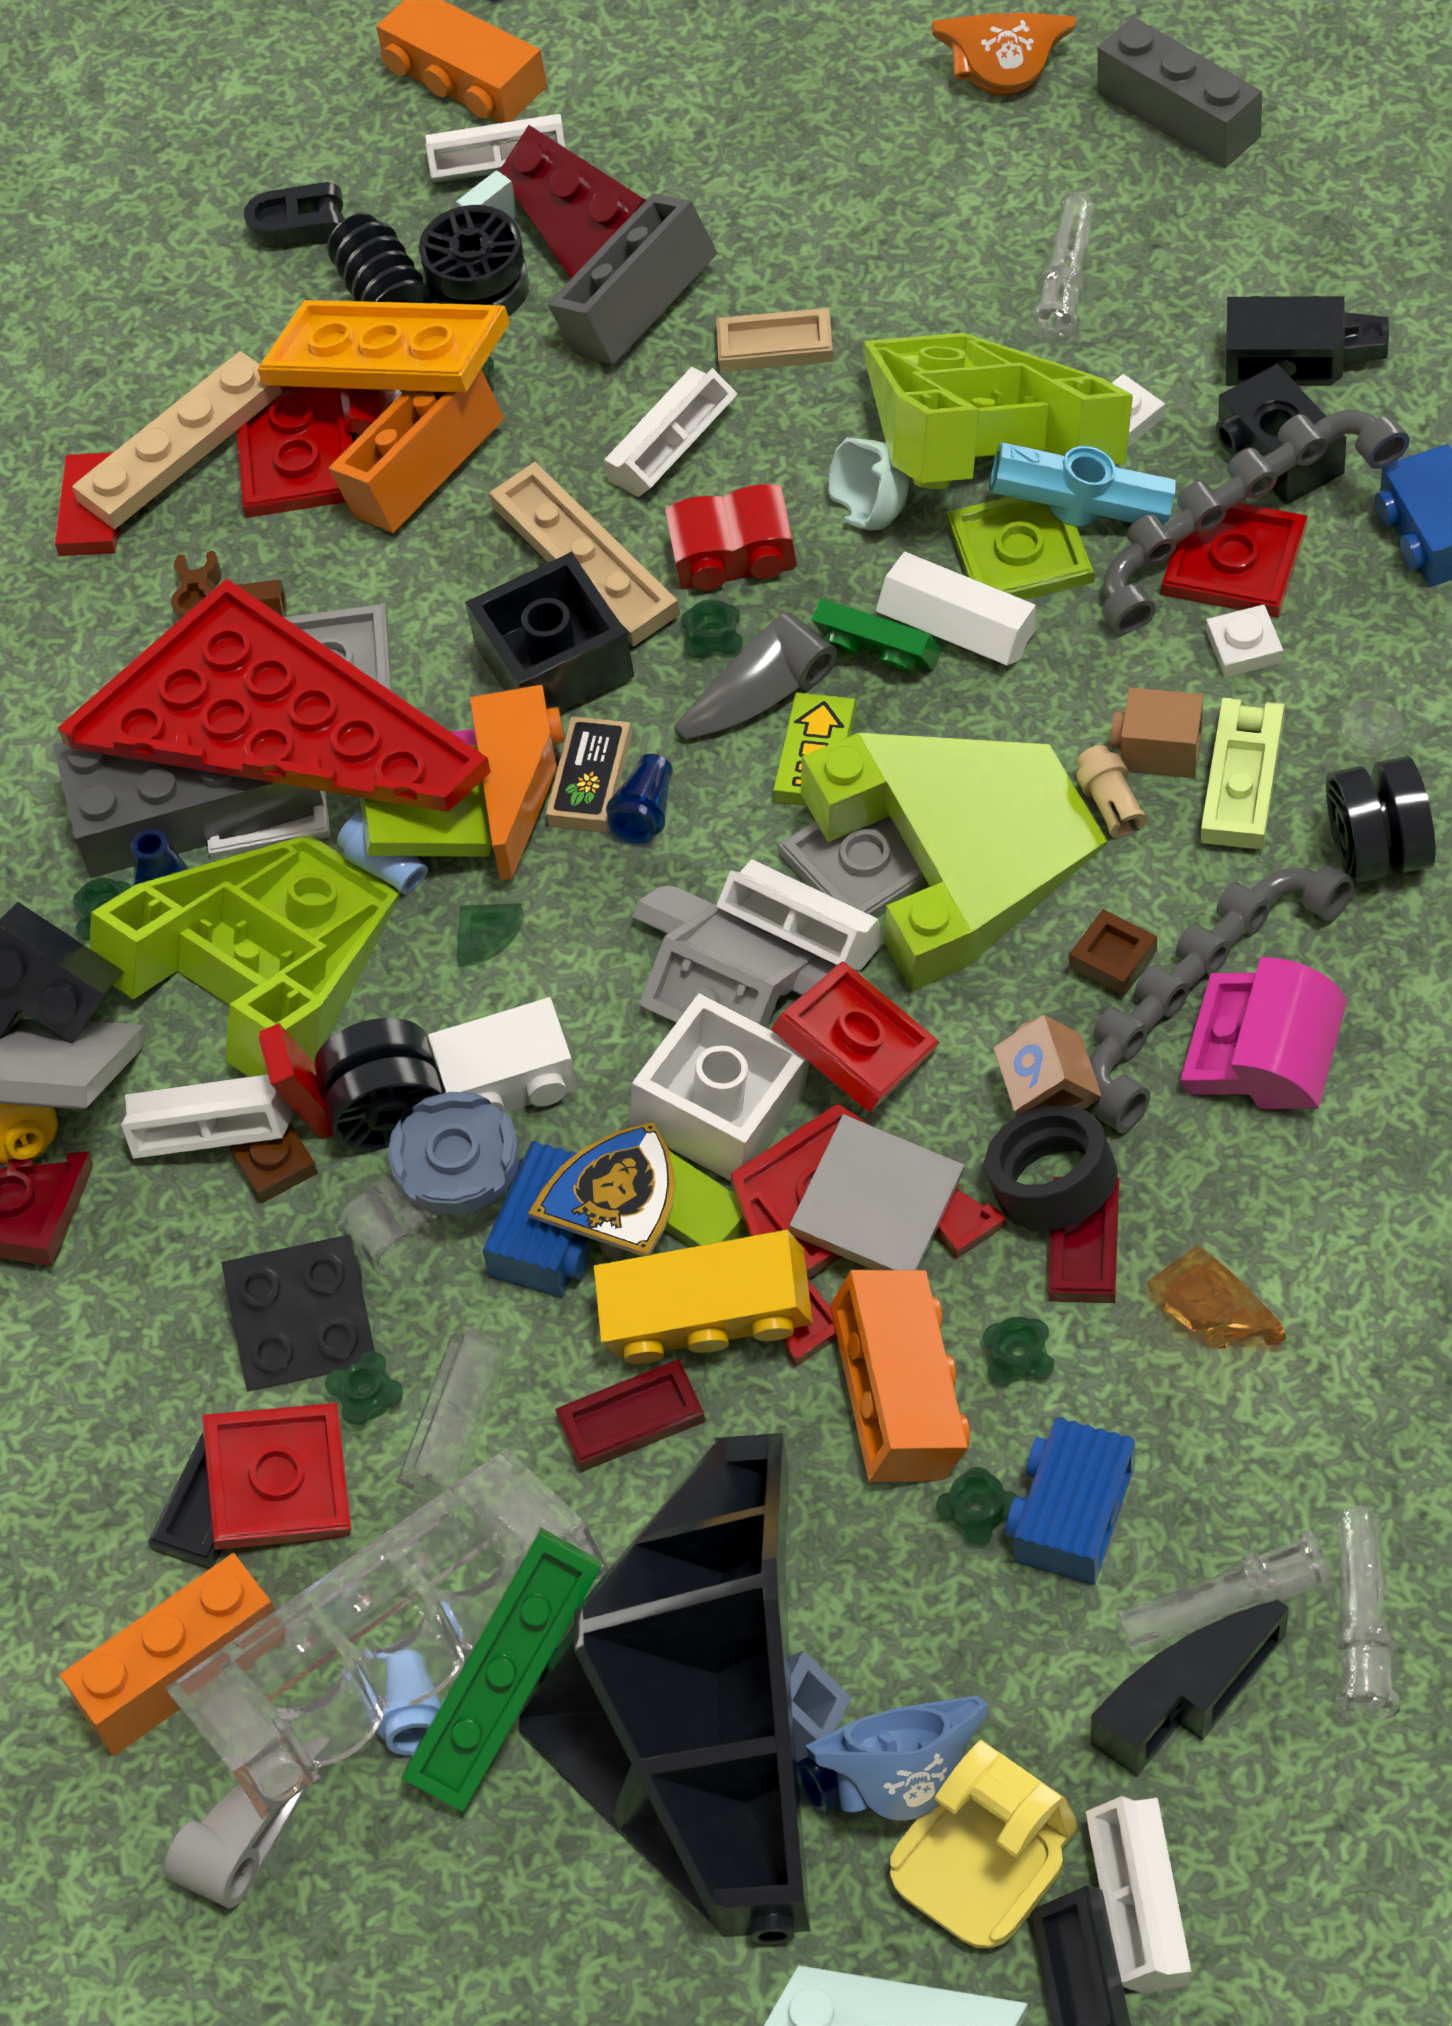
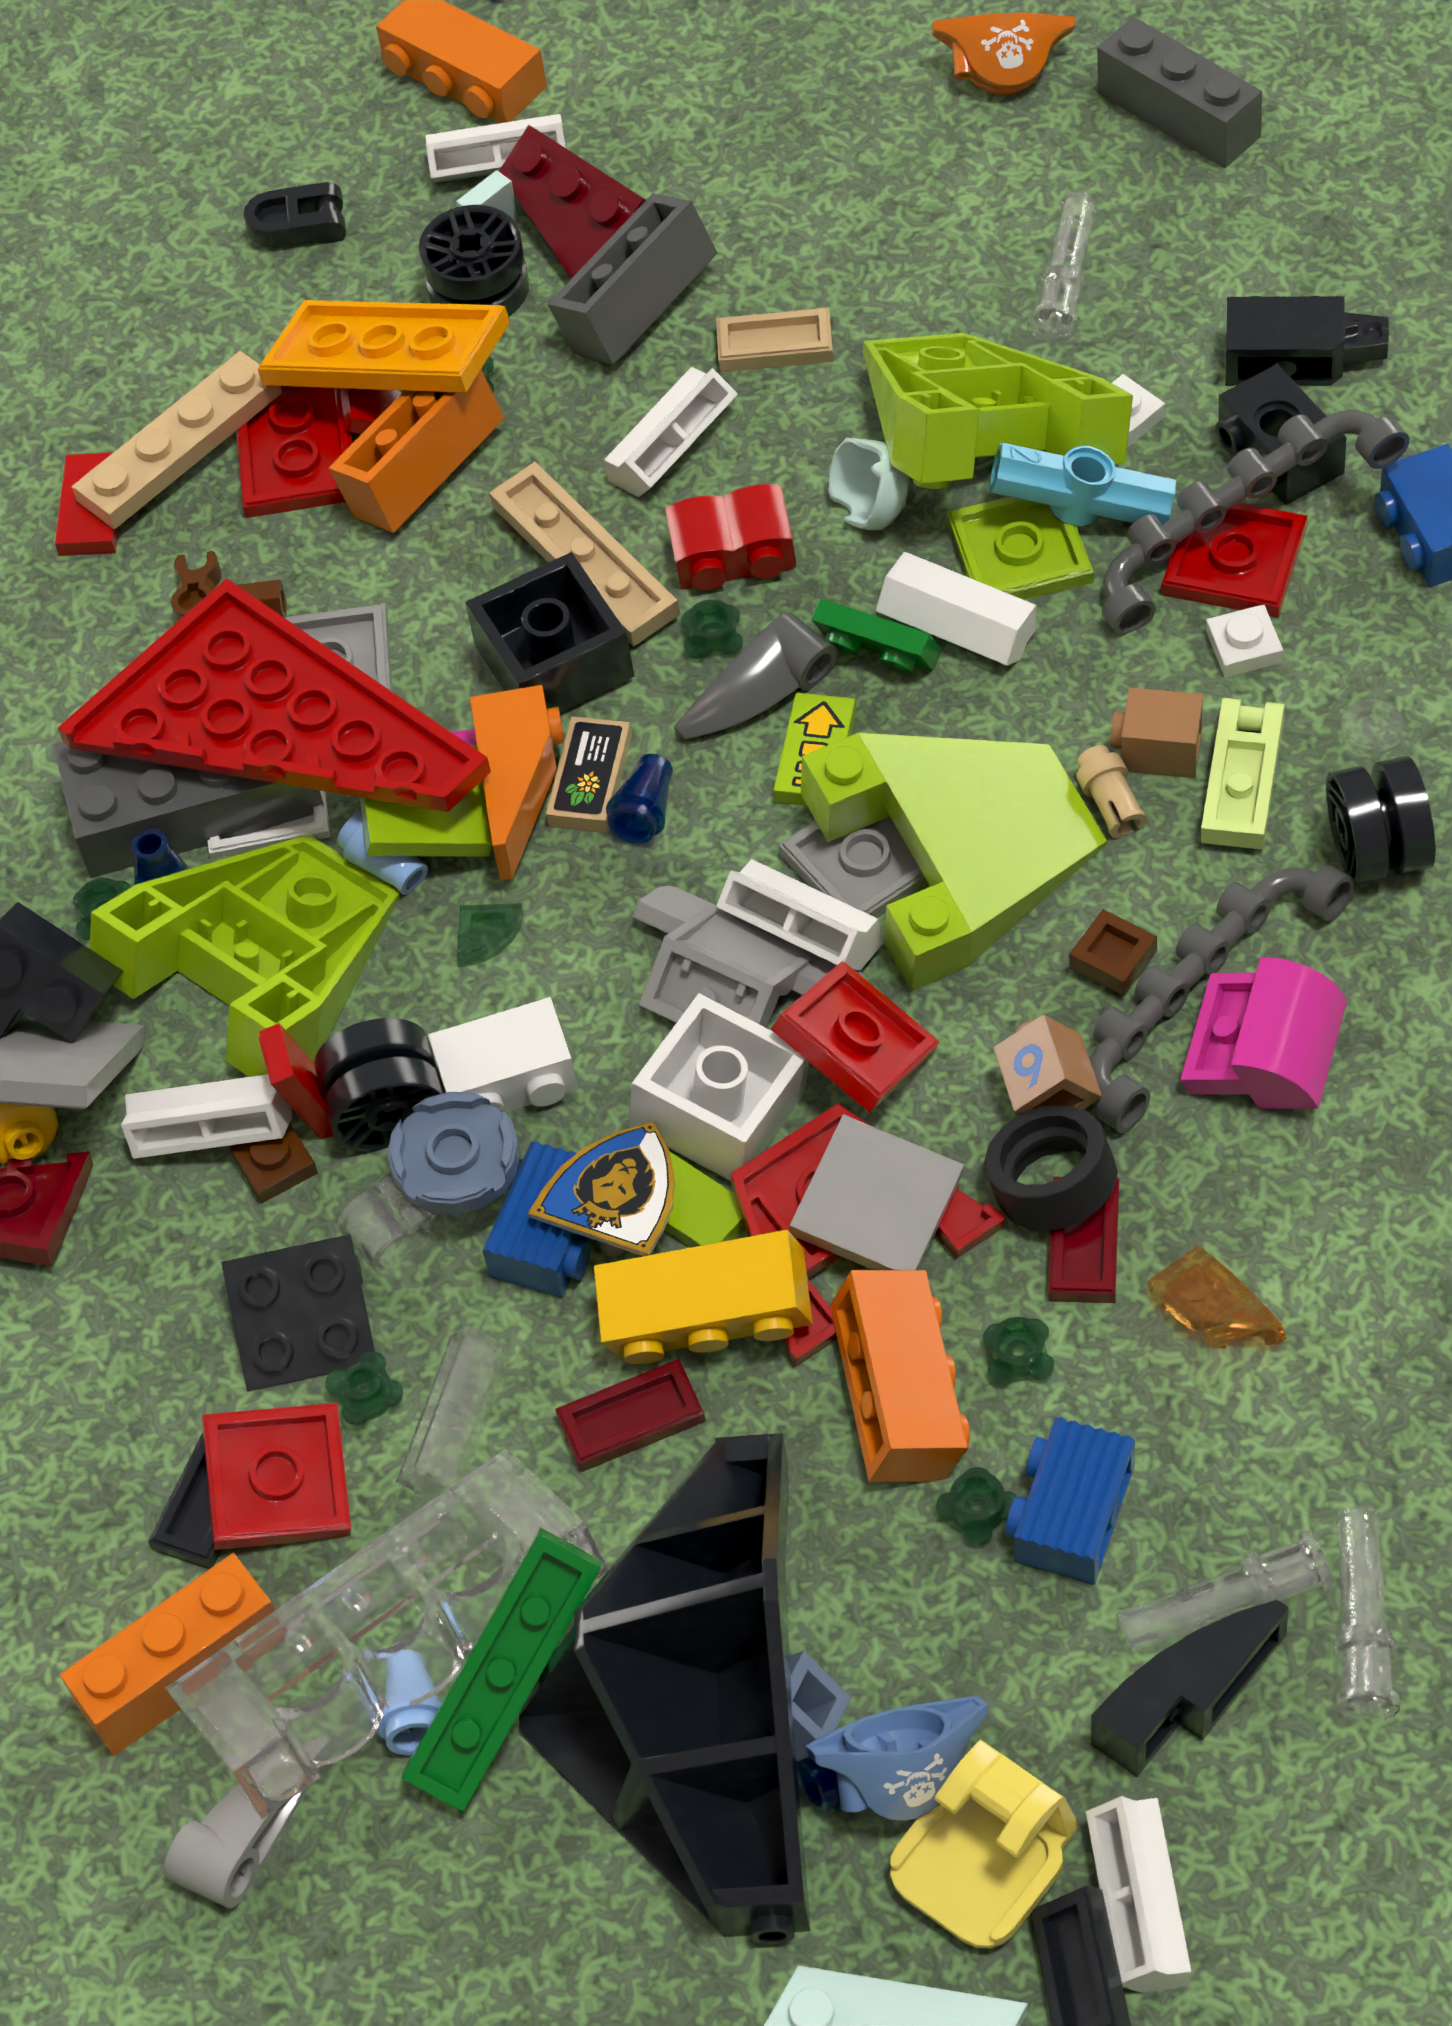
(375, 262): black piece -> none

